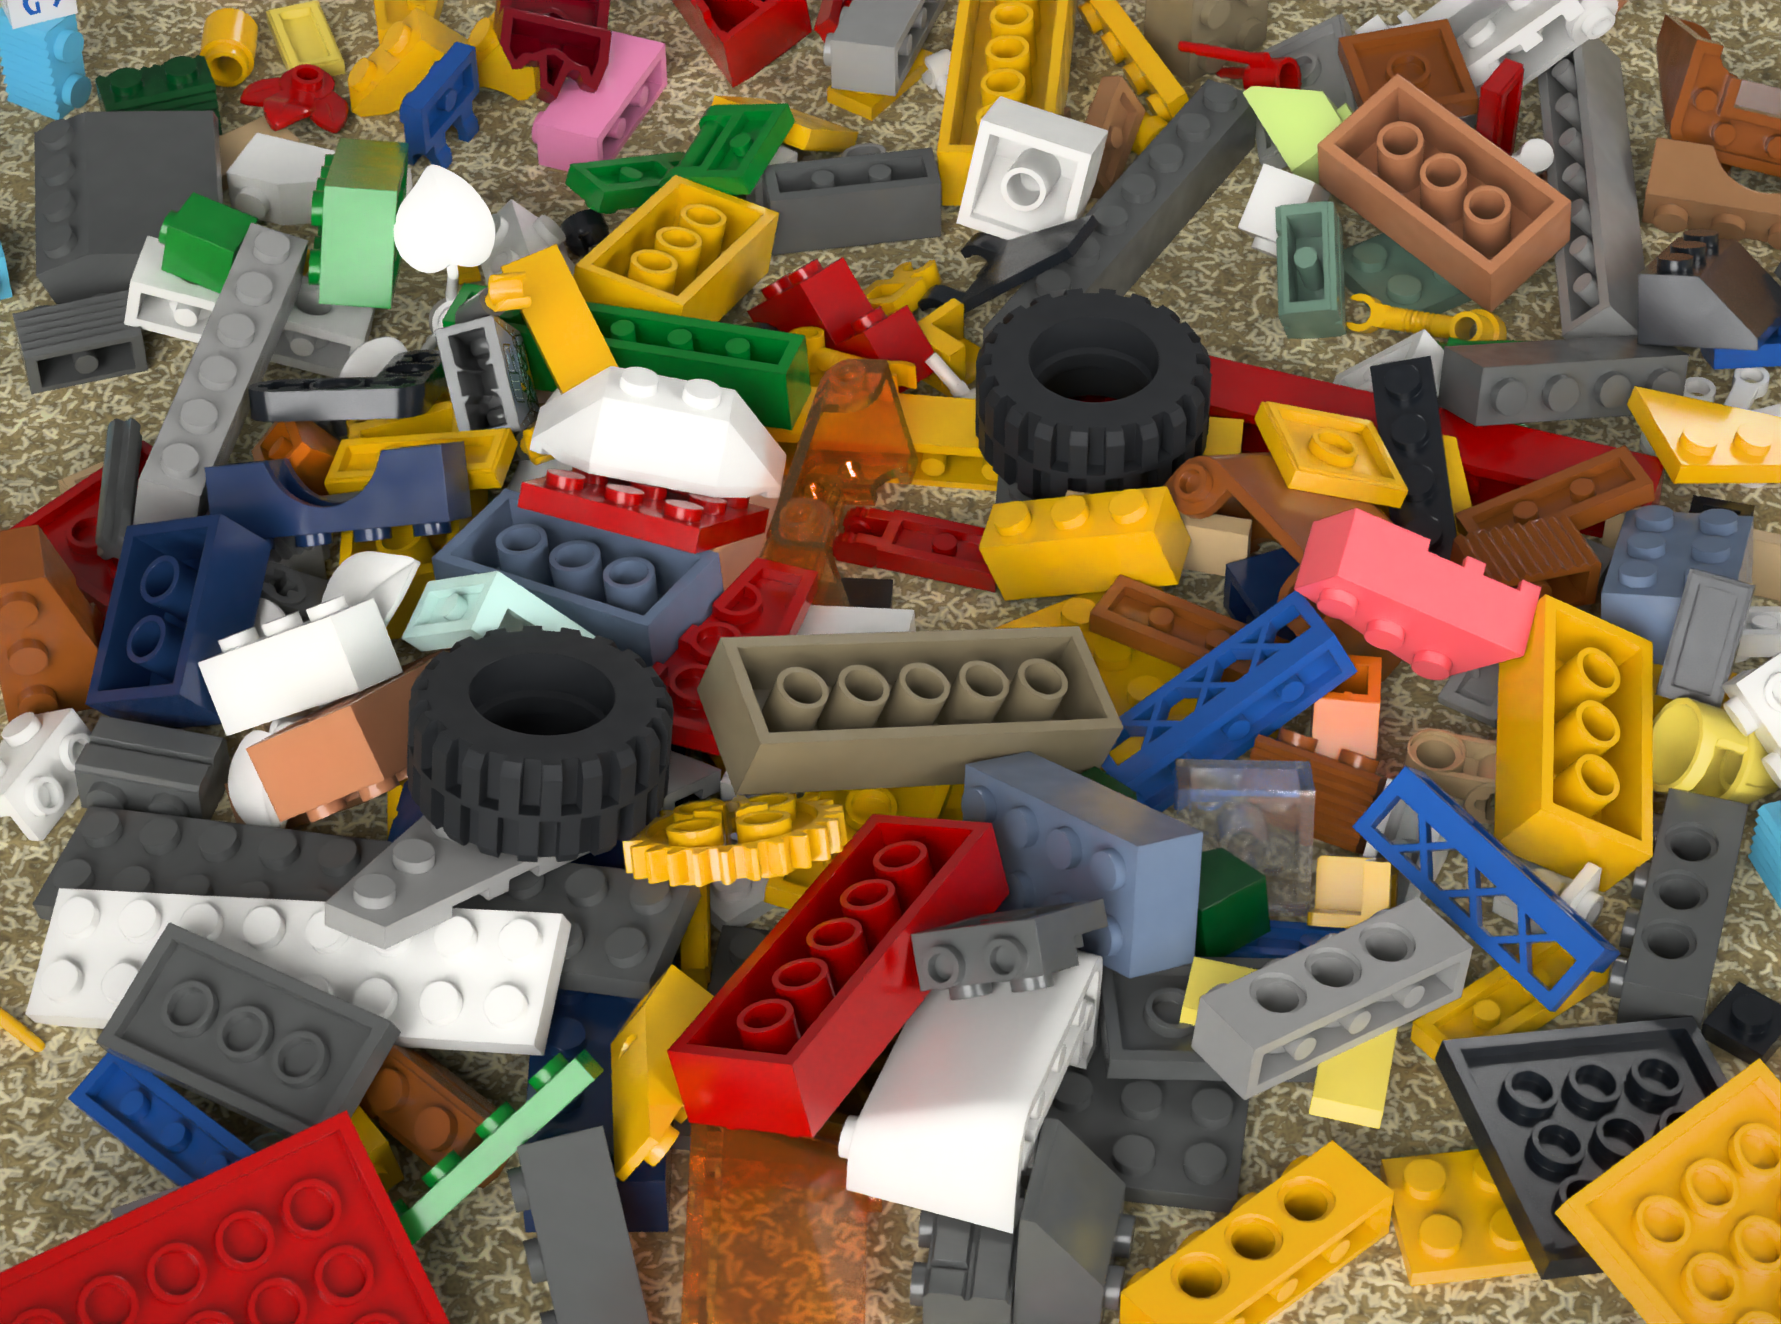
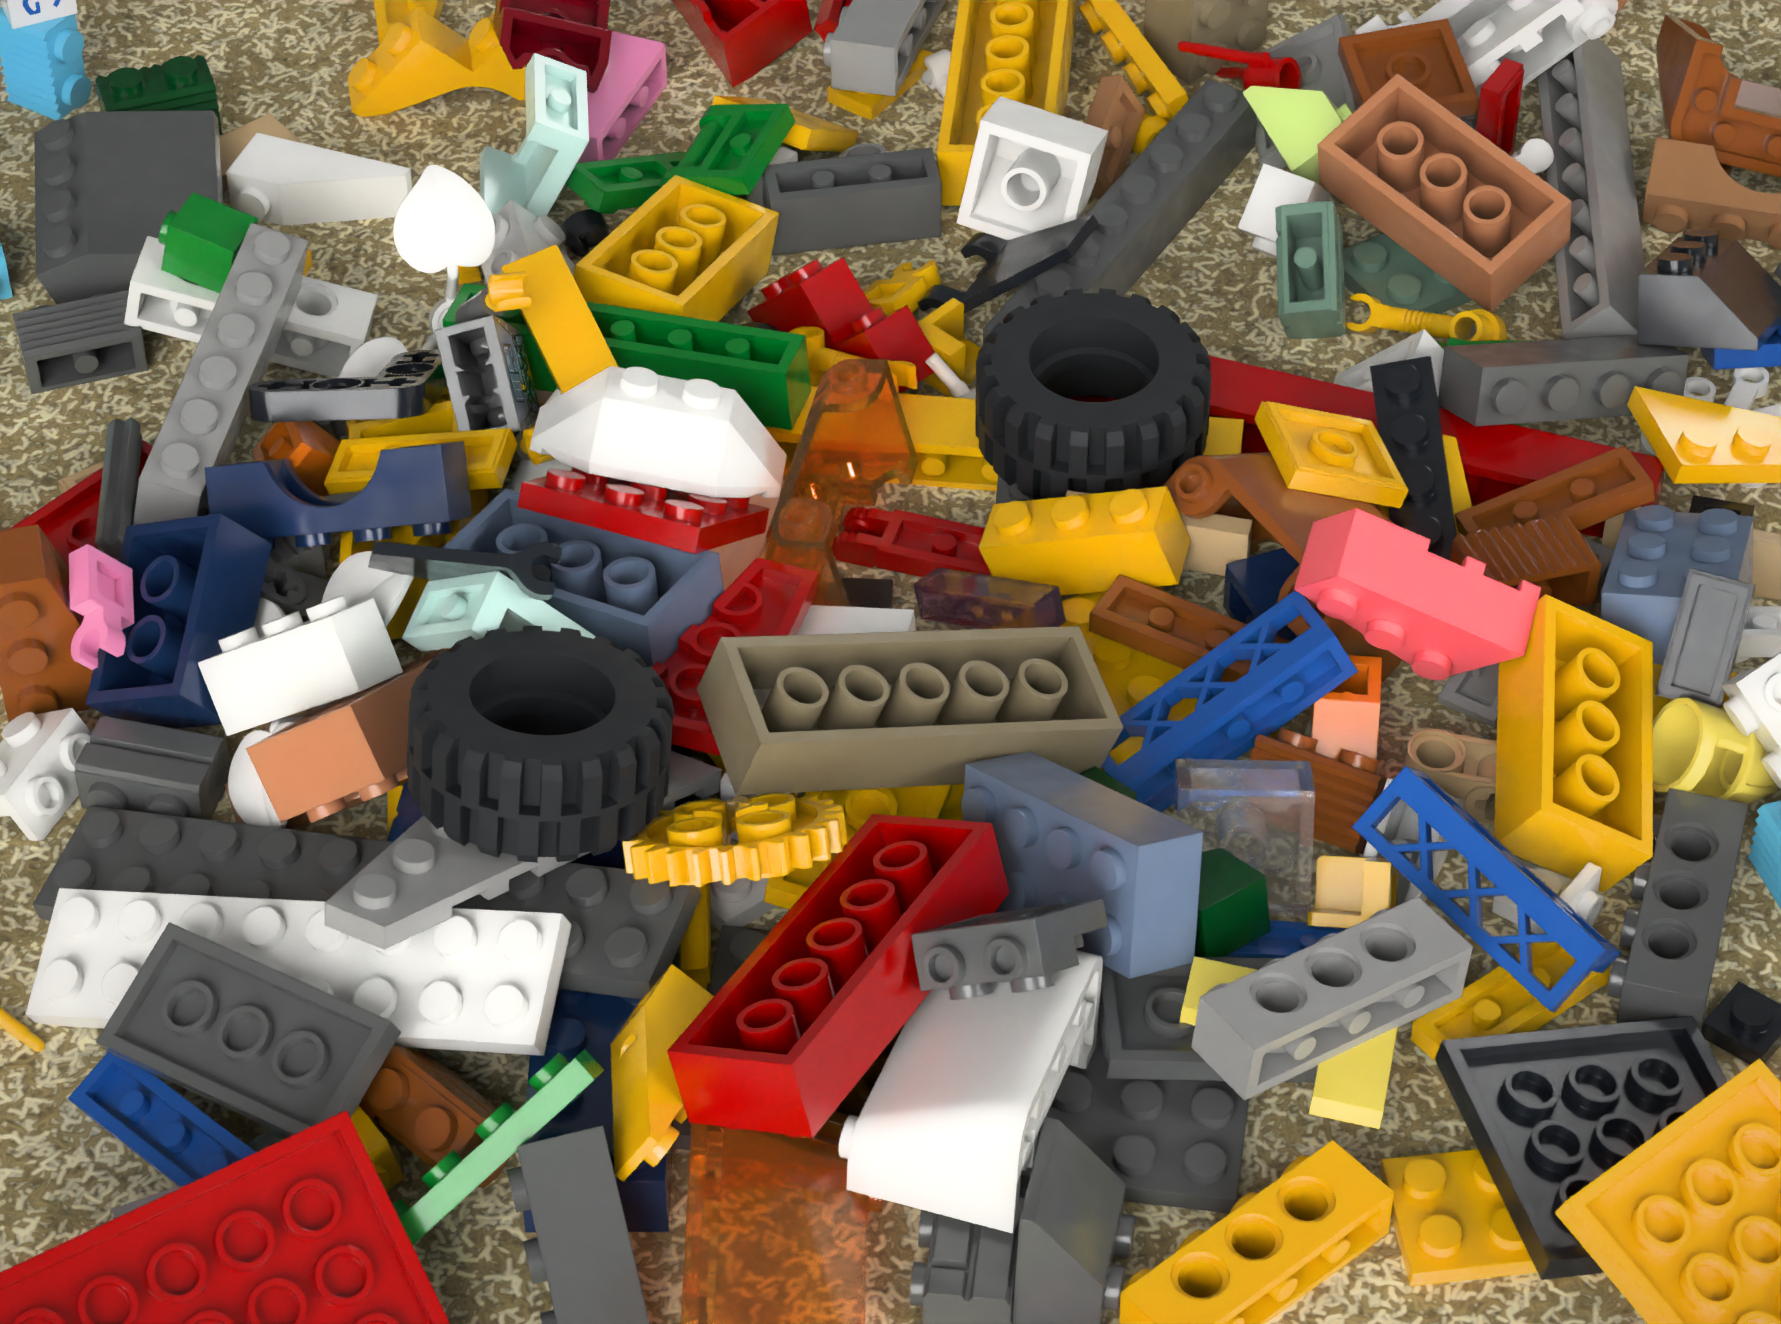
(104, 595): none -> bright pink plate
(229, 45): yellow brick -> none
(298, 95): red plate -> none
(305, 37): light yellow tile -> none
(355, 219): brick -> none
(439, 102): blue plate -> none
(445, 563): none -> black flag
(552, 145): none -> light aqua panel
(987, 601): none -> piece

